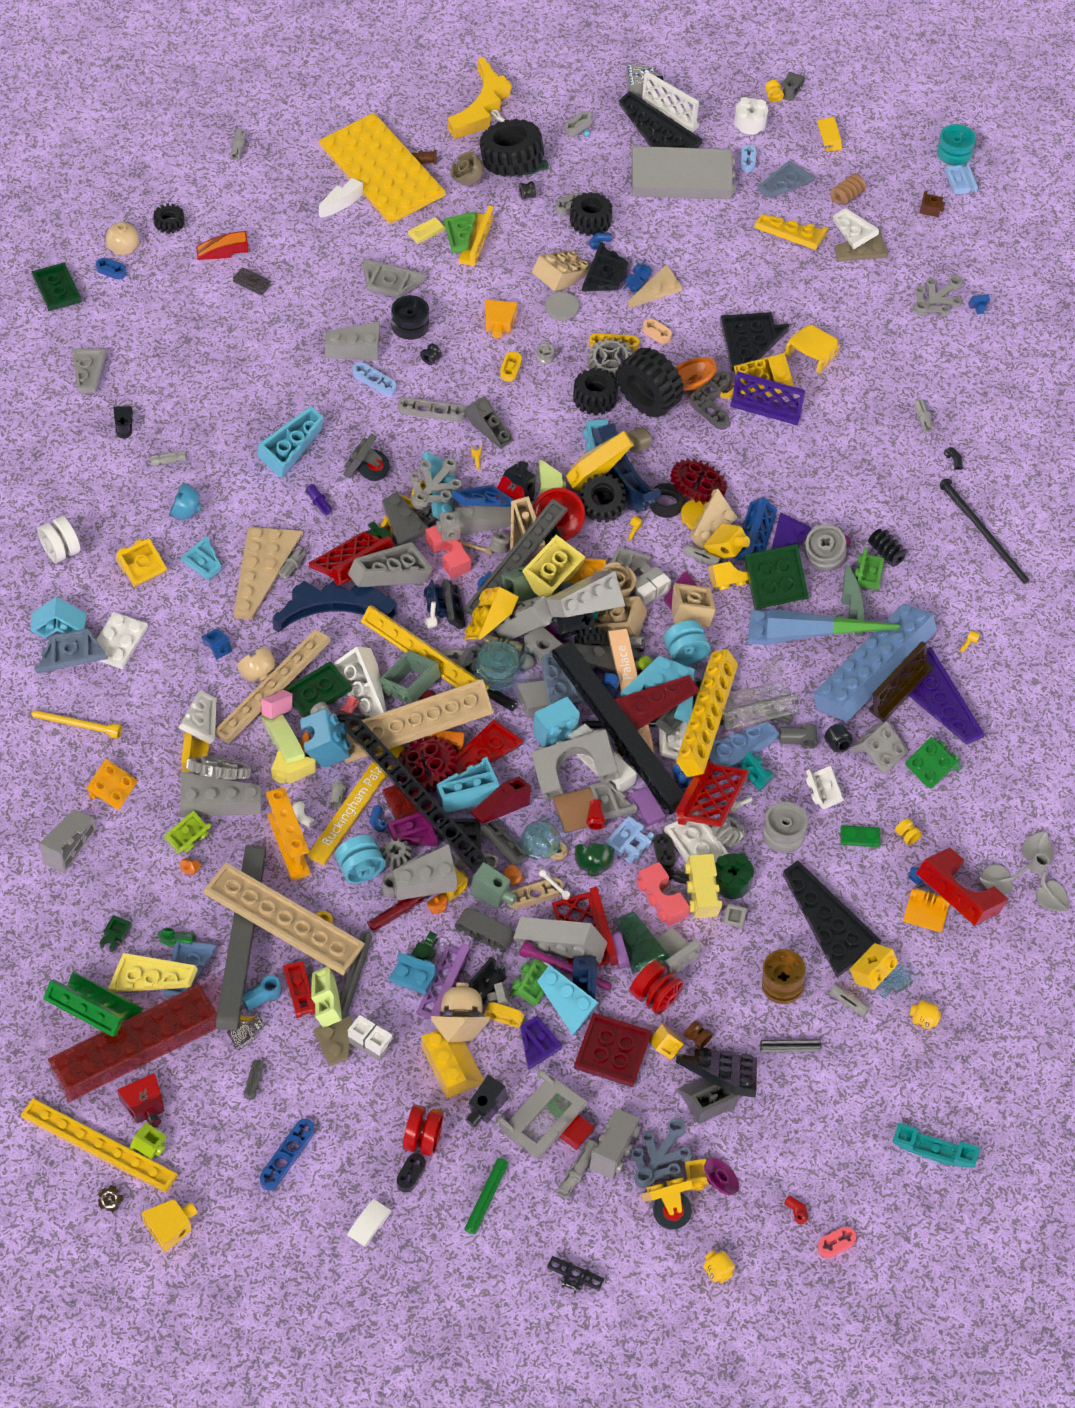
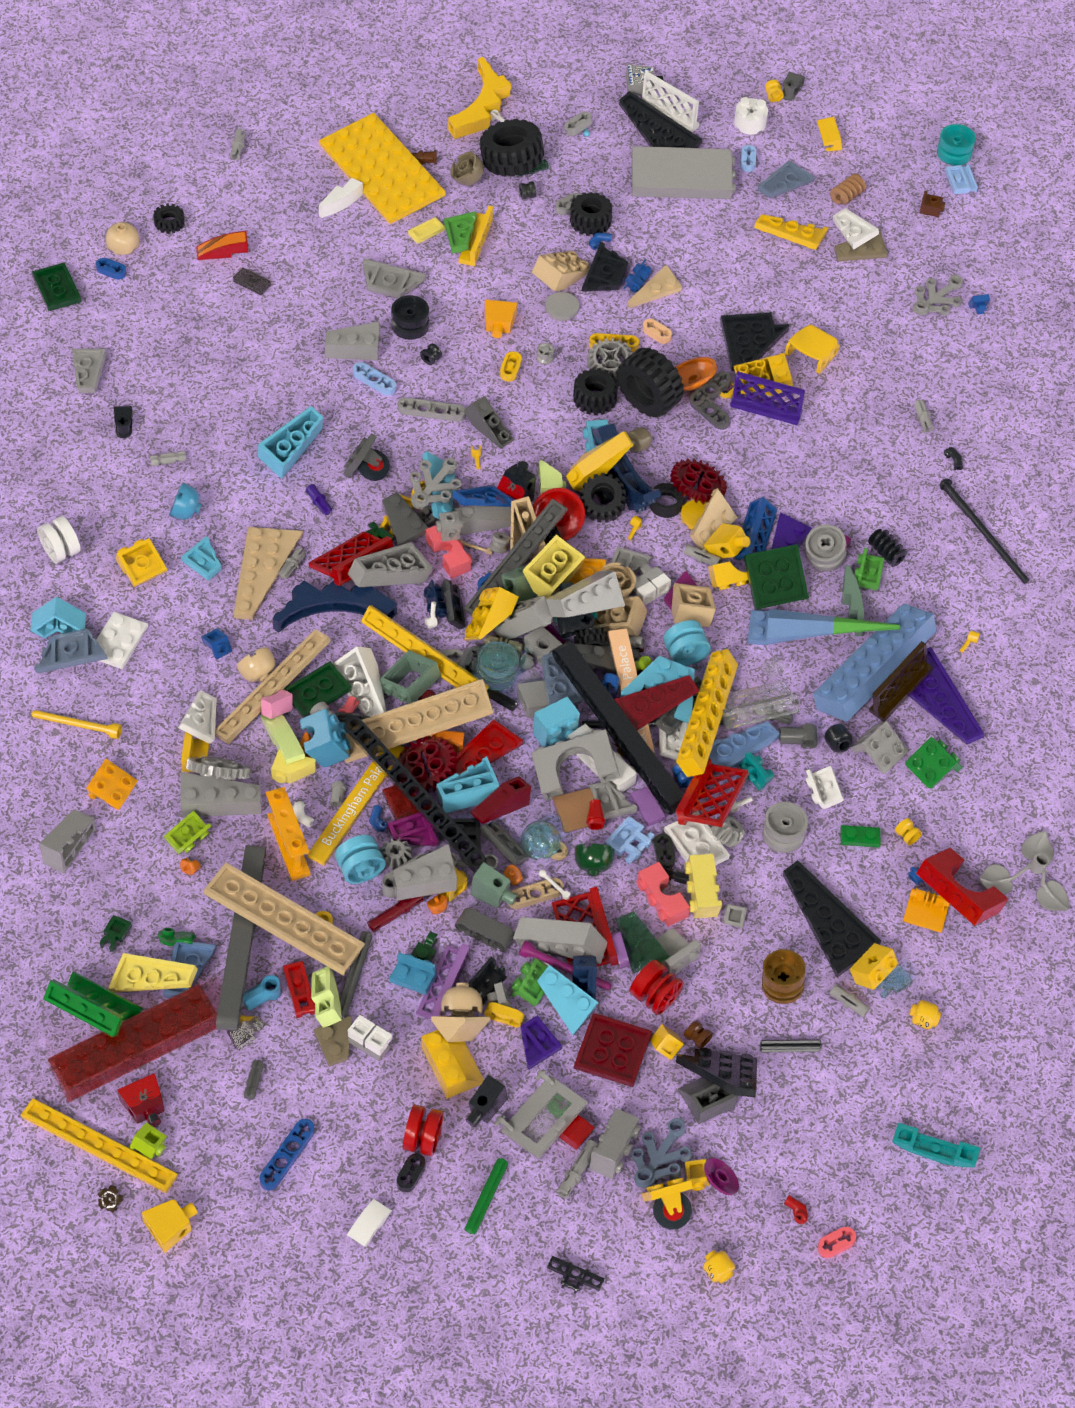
(734, 875): dark green brick -> none

